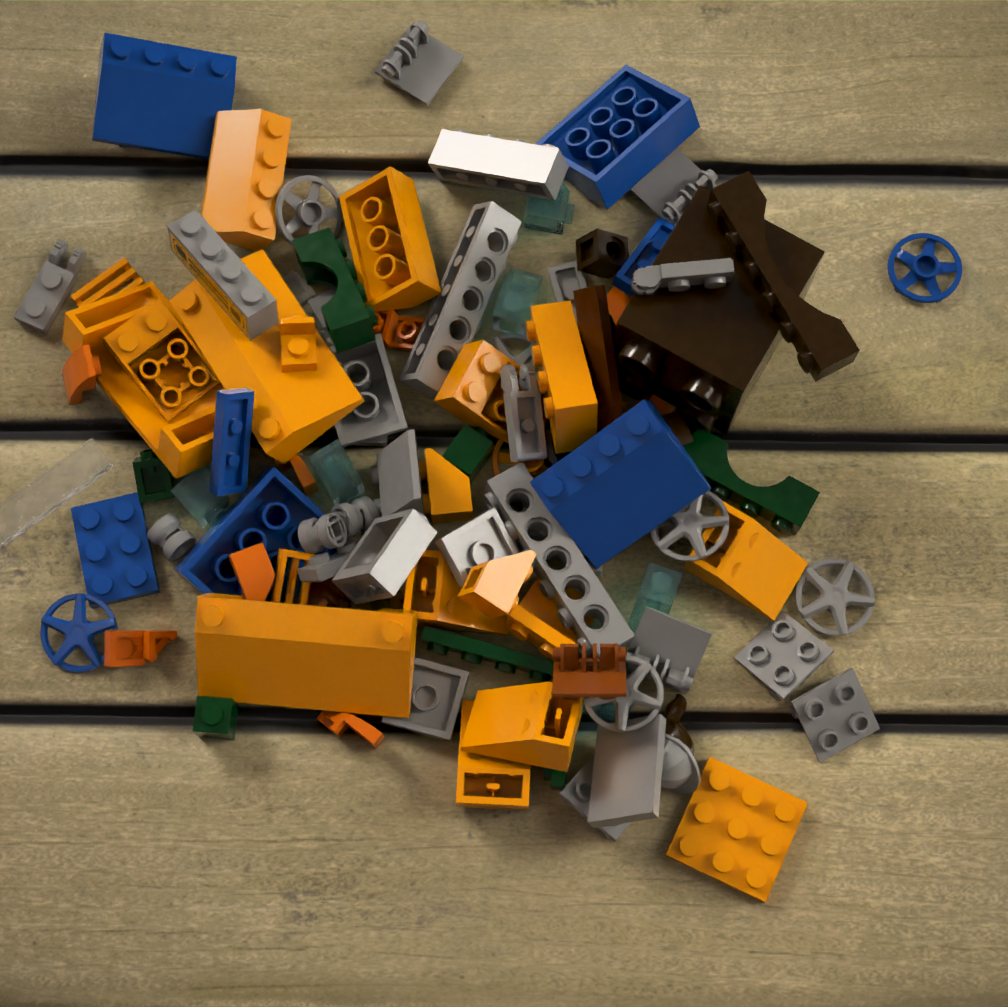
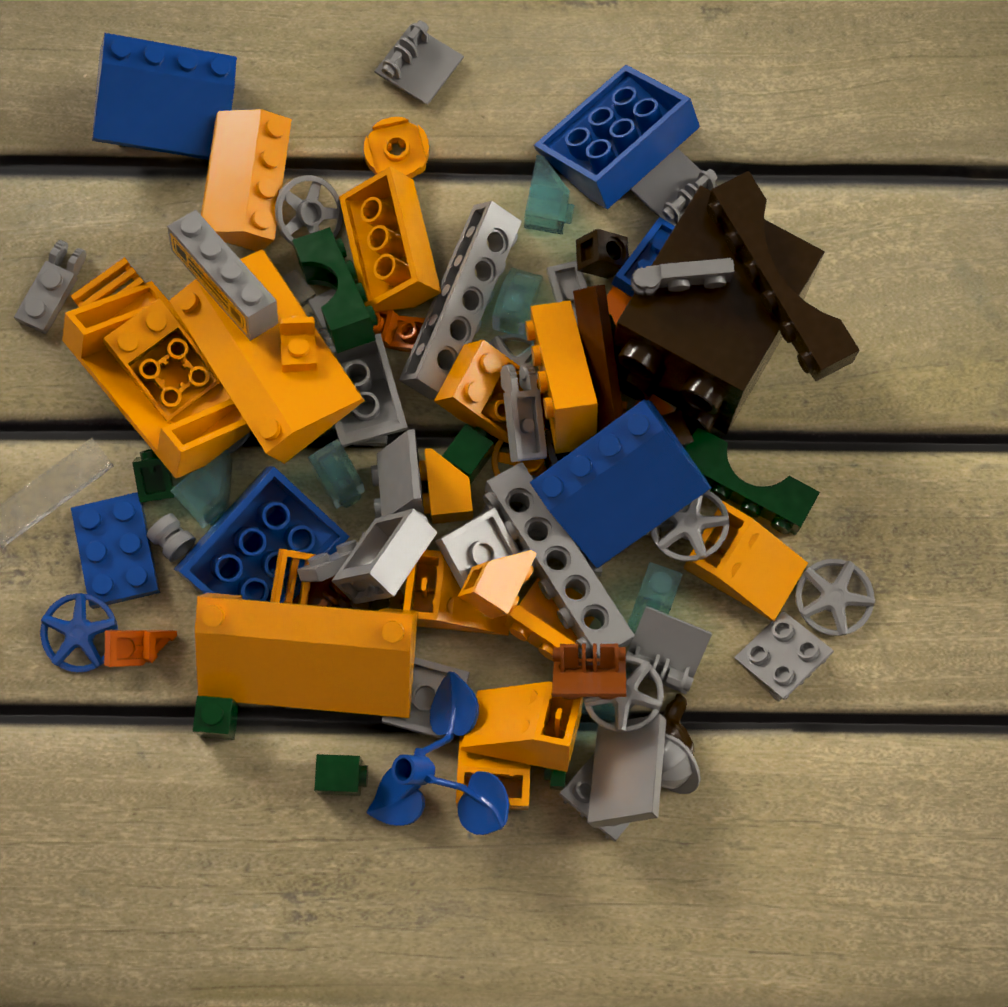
(80, 373): orange slope -> none
(231, 441): blue plate -> none
(253, 572): orange slope -> none
(302, 472): orange slope -> none
(324, 532): light grey wheel -> none
(339, 722): orange slope -> none
(340, 775): none -> dark green brick
(357, 515): light grey wheel -> none
(398, 797): none -> blue plant
(405, 134): none -> light orange plate
(475, 651): dark green plate -> none
(499, 164): brick -> none
(736, 829): light orange plate -> none
(835, 714): light grey hinge -> none
(924, 268): blue wheel -> none

